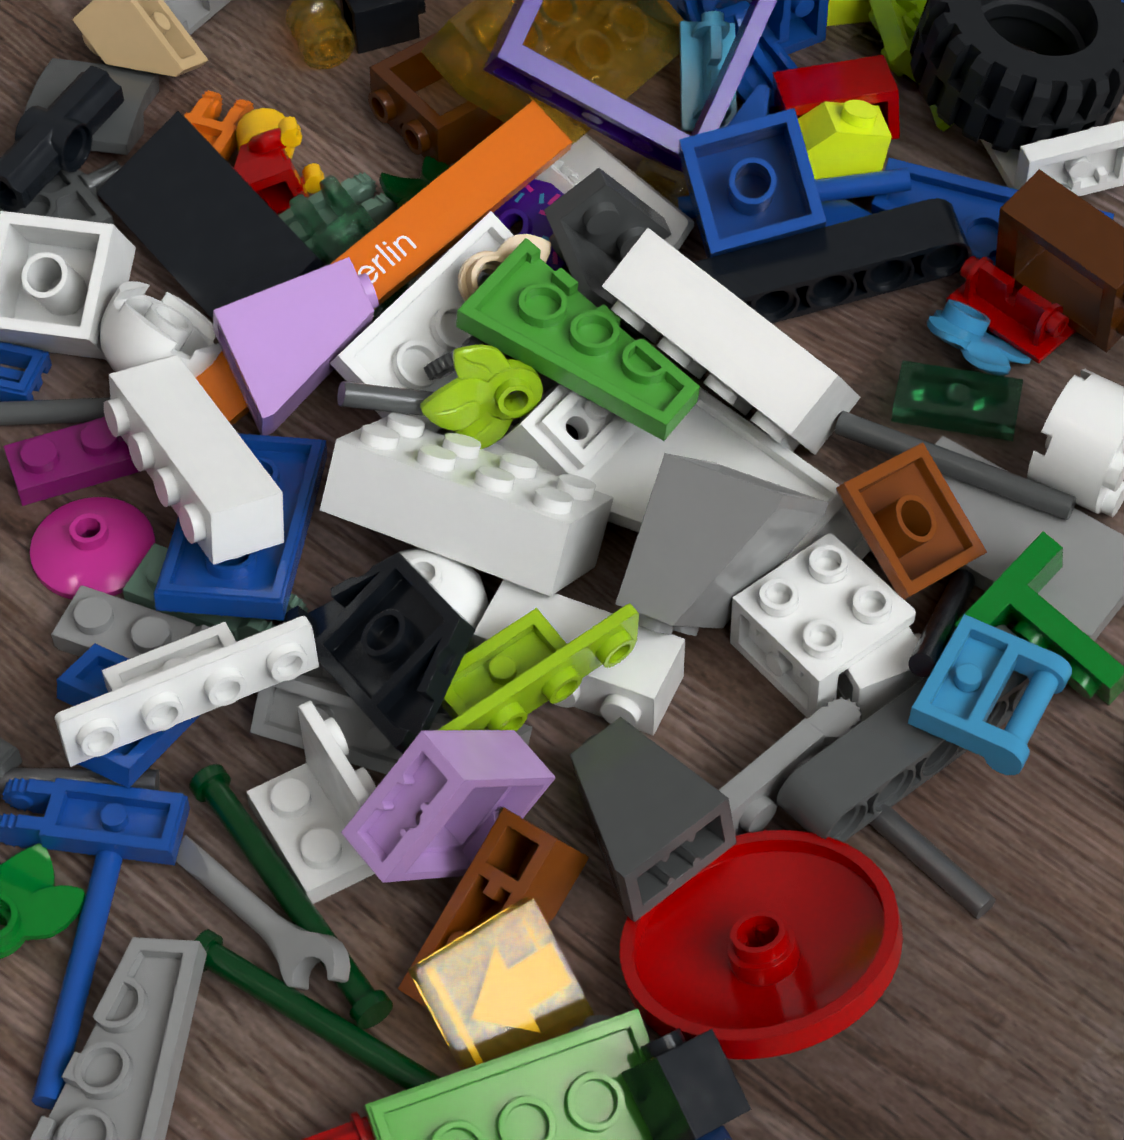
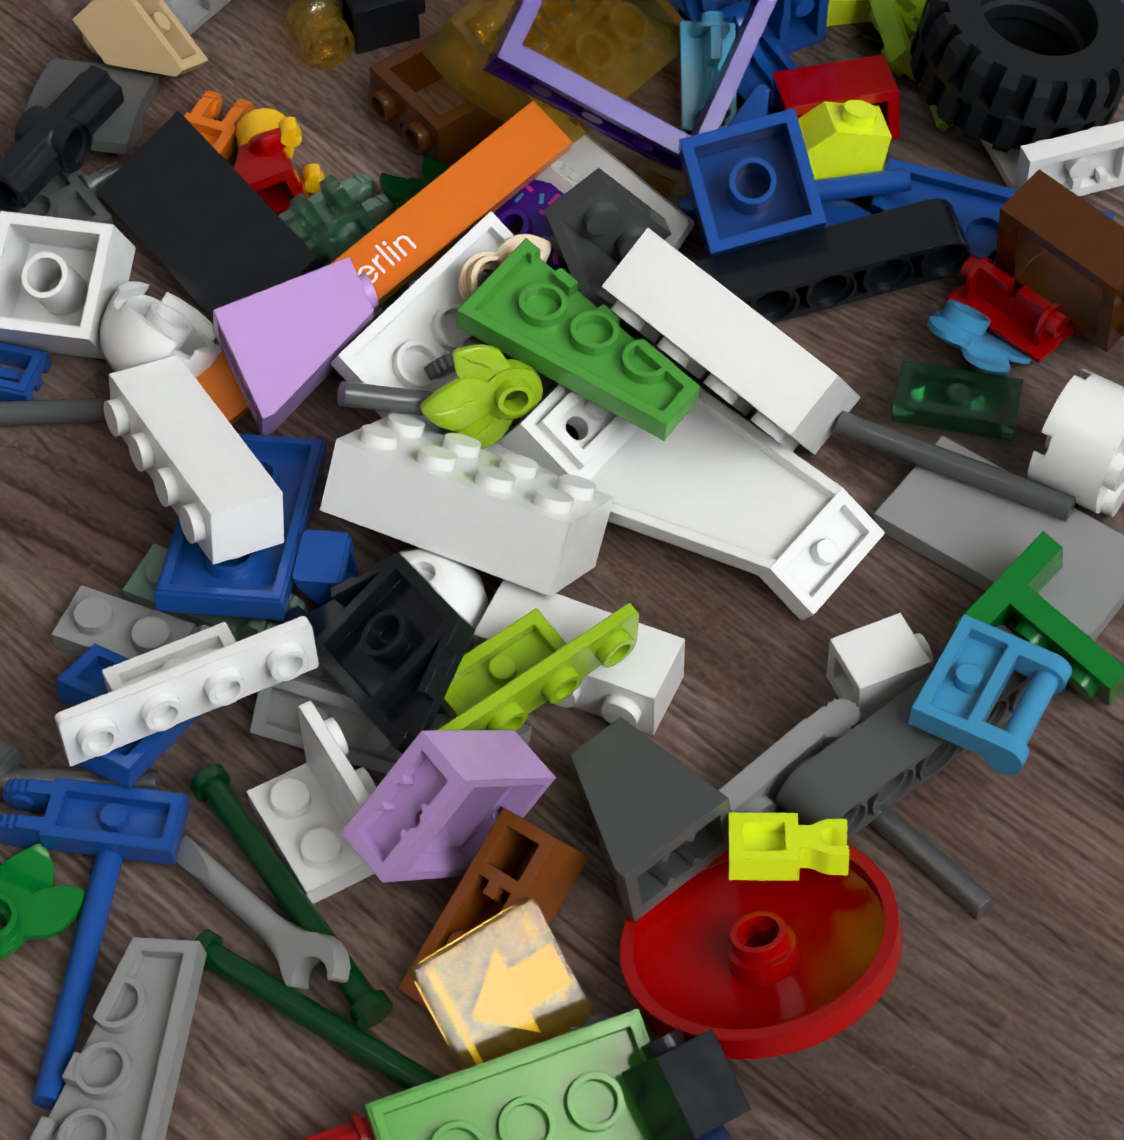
(67, 460): magenta plate -> none
(105, 562): dark pink dish -> none
(323, 562): none -> blue slope
(707, 541): light grey slope -> none
(777, 847): none -> neon yellow plate
(815, 621): white bracket -> none
(911, 521): dark orange slope -> none
(941, 623): black bar -> none

